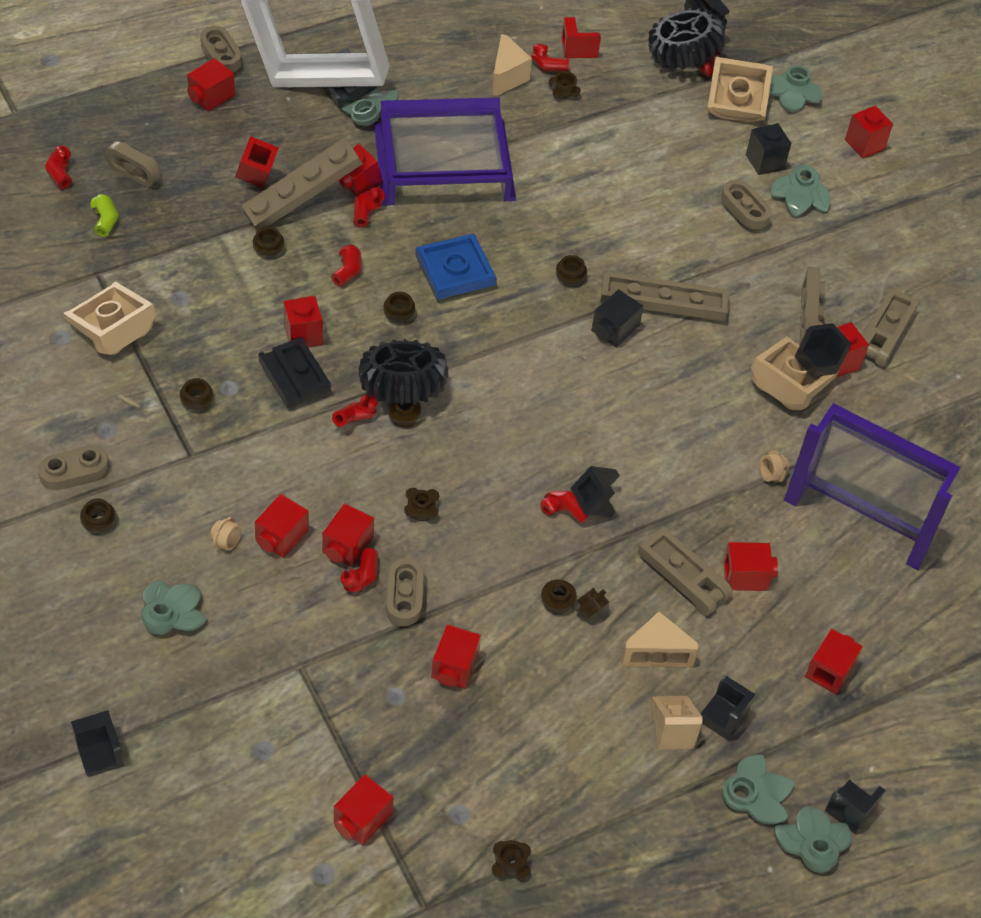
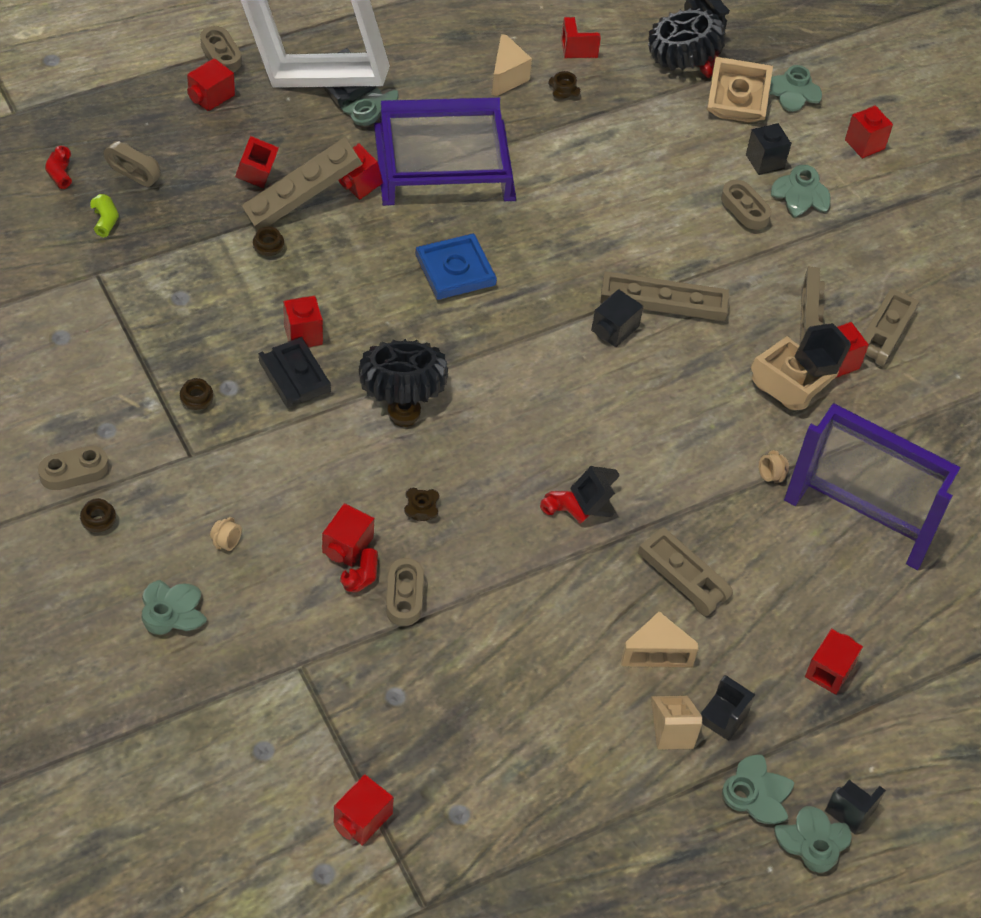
(97, 743): black panel -> none
(113, 318): tan slope -> none
(281, 526): red brick -> none
(351, 265): red arm -> none
(355, 411): red arm -> none
(365, 204): red arm -> none
(399, 307): dark brown plate -> none
(455, 656): red brick -> none
(507, 850): dark brown plate -> none
(546, 62): red arm -> none
(555, 603): dark brown plate -> none
(571, 270): dark brown plate -> none
(592, 602): dark brown plate -> none
(749, 566): red brick -> none

